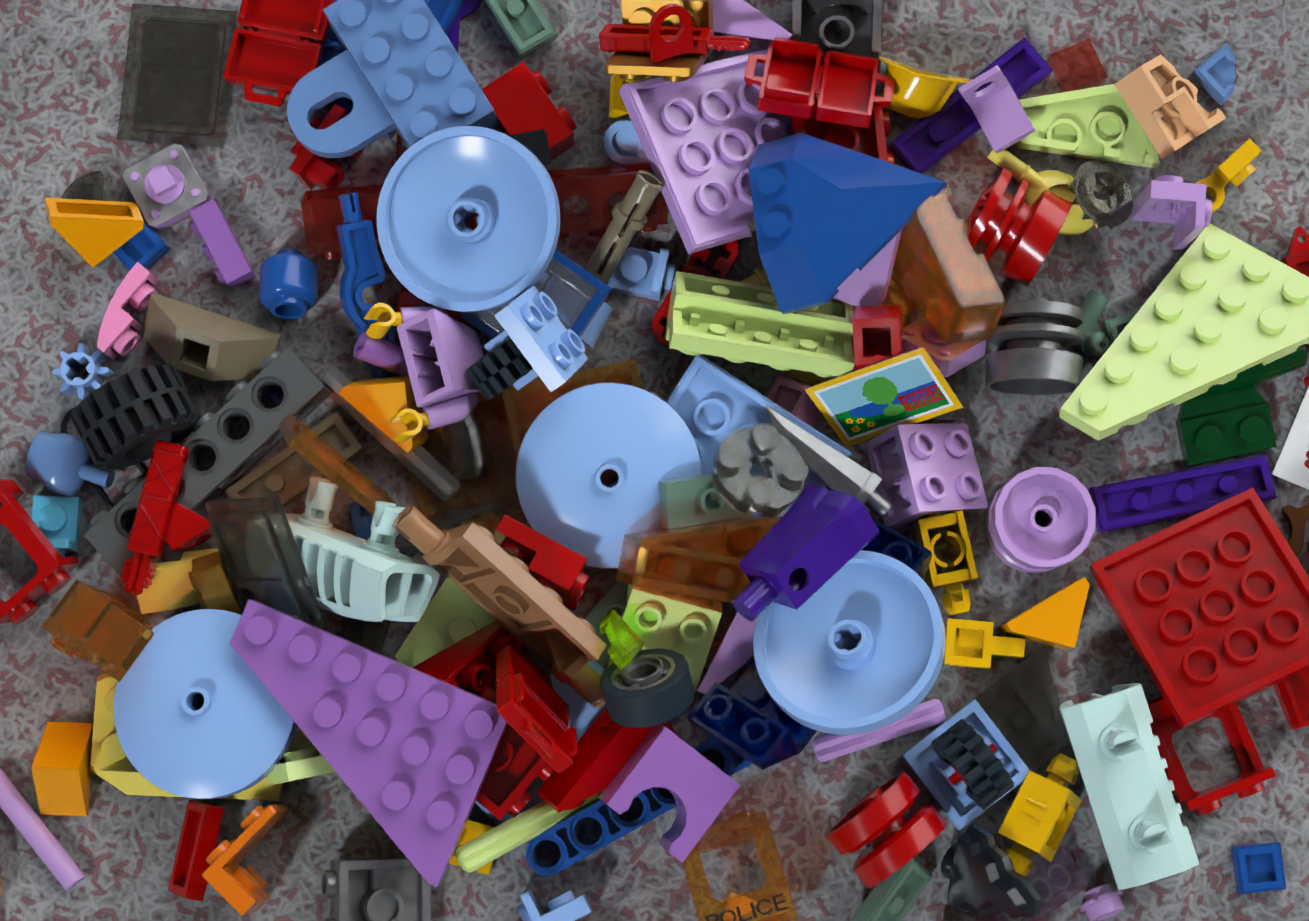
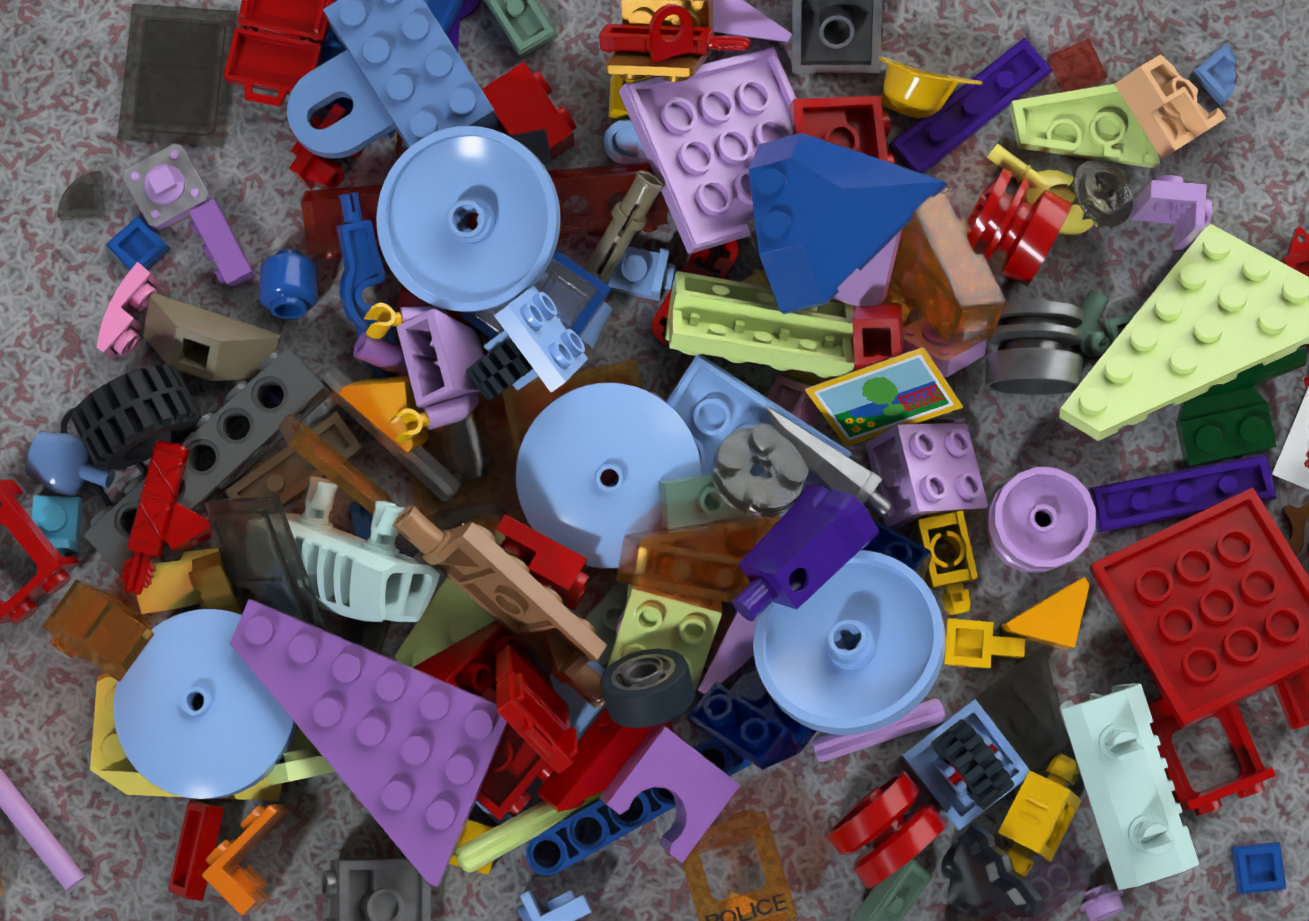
(63, 769): light orange slope -> none
(72, 362): light blue gear -> none
(94, 226): light orange slope -> none
(622, 638): clear neon green tile -> none
(795, 75): red piece -> none
(997, 109): lavender bracket -> none
(1232, 170): yellow plate -> none

